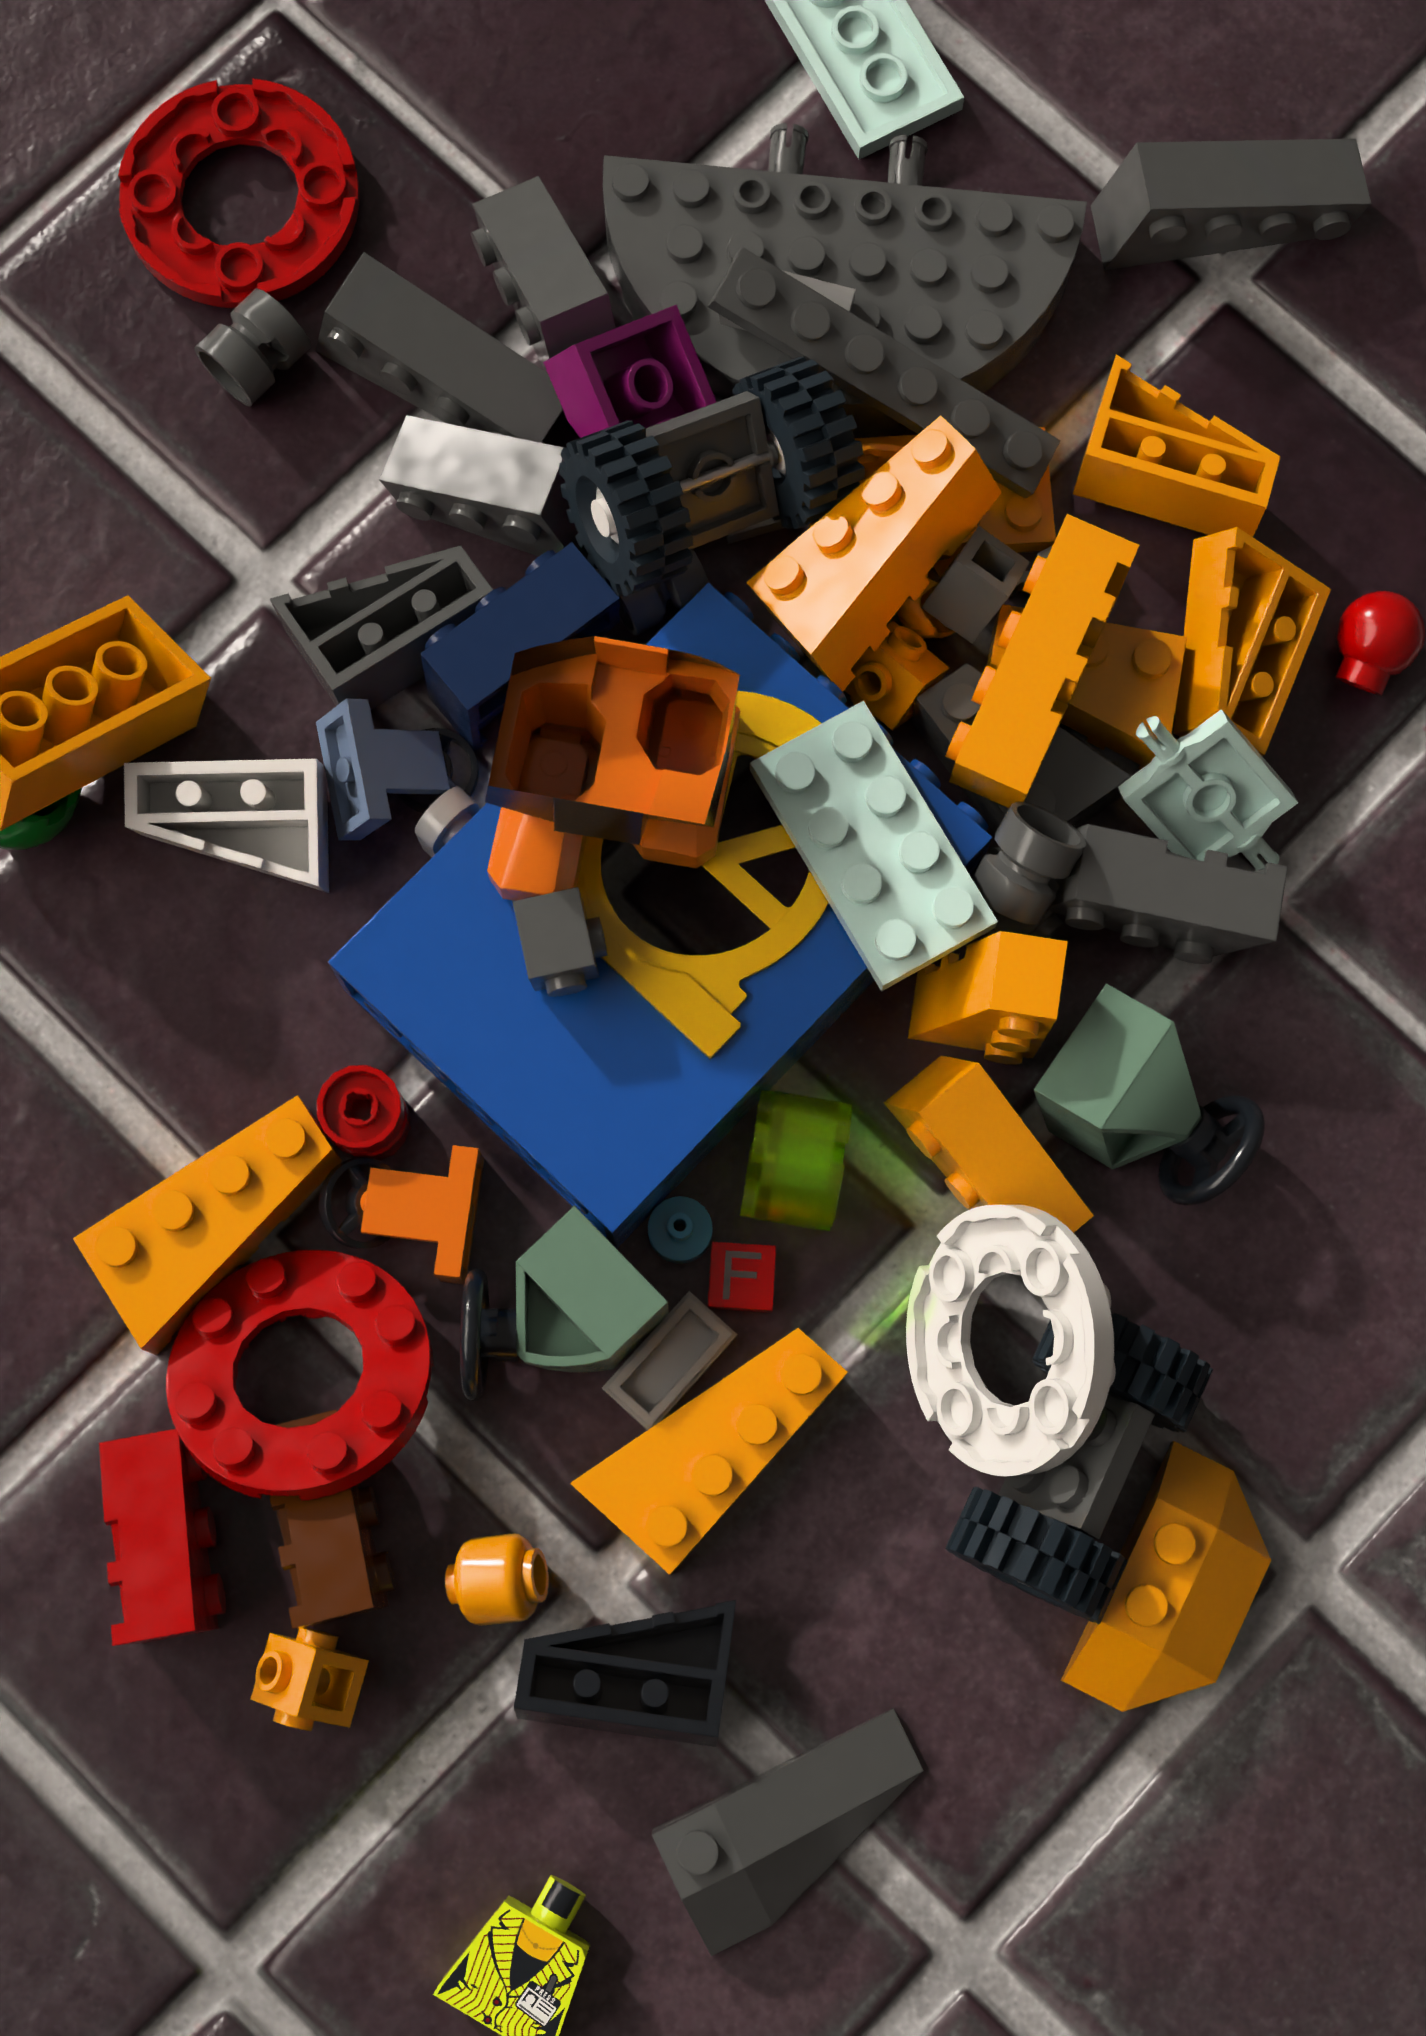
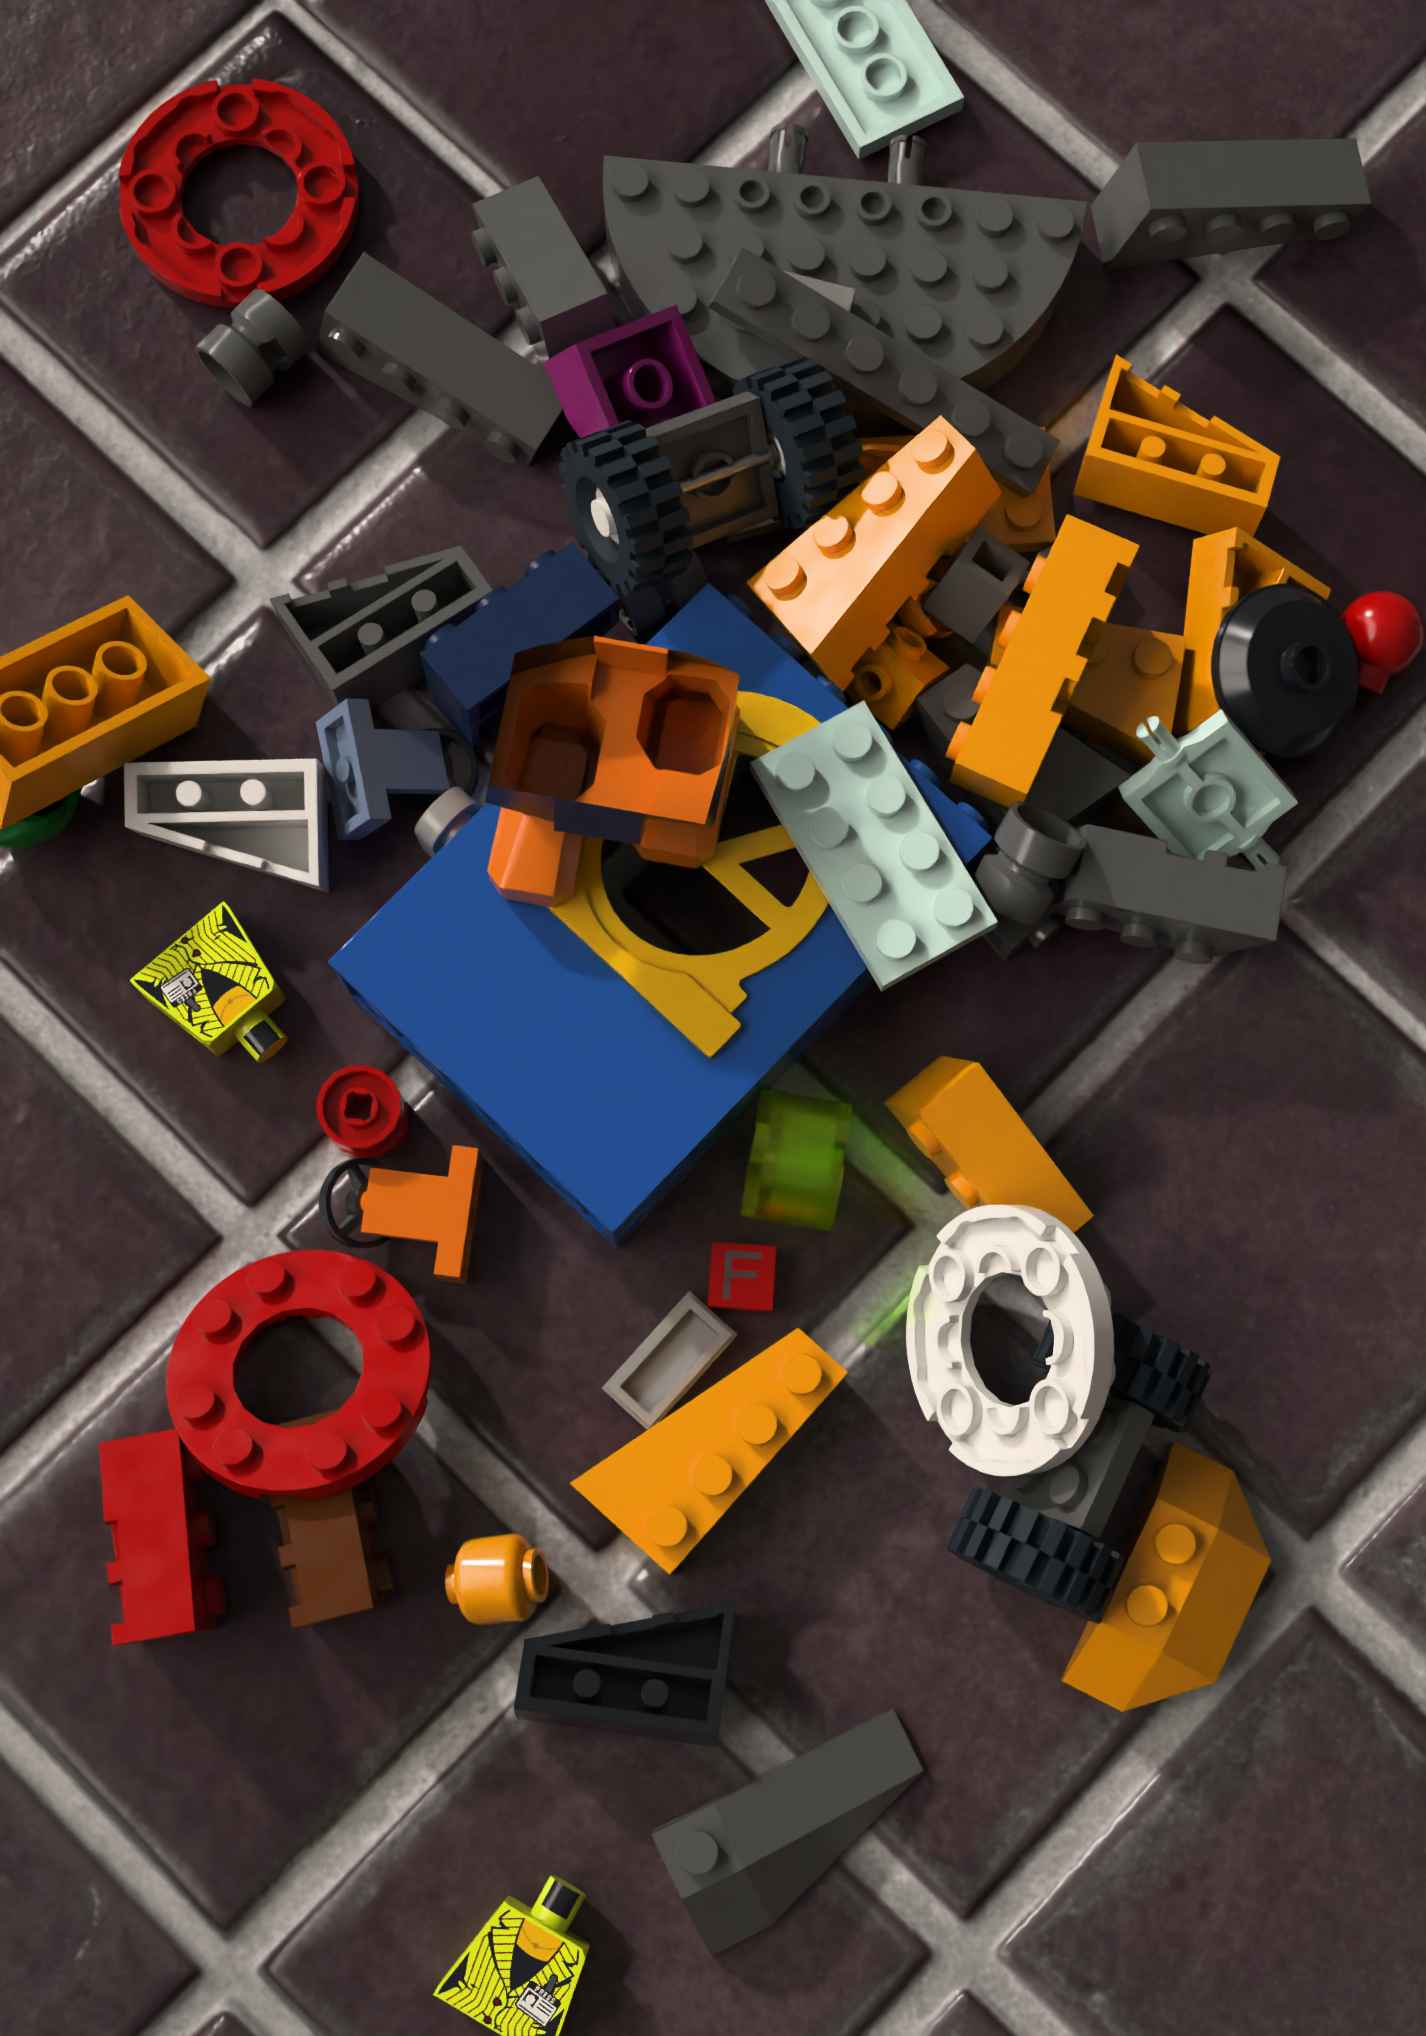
(205, 1221): light orange wedge -> none
(216, 987): none -> torso
(308, 1680): light orange brick -> none
(481, 484): wedge -> none
(559, 941): dark grey brick -> none
(573, 1312): sand green piece -> none
(684, 1245): dark azure tile -> none
(992, 999): light orange wedge -> none
(1129, 1093): sand green piece -> none
(1285, 670): none -> black piece

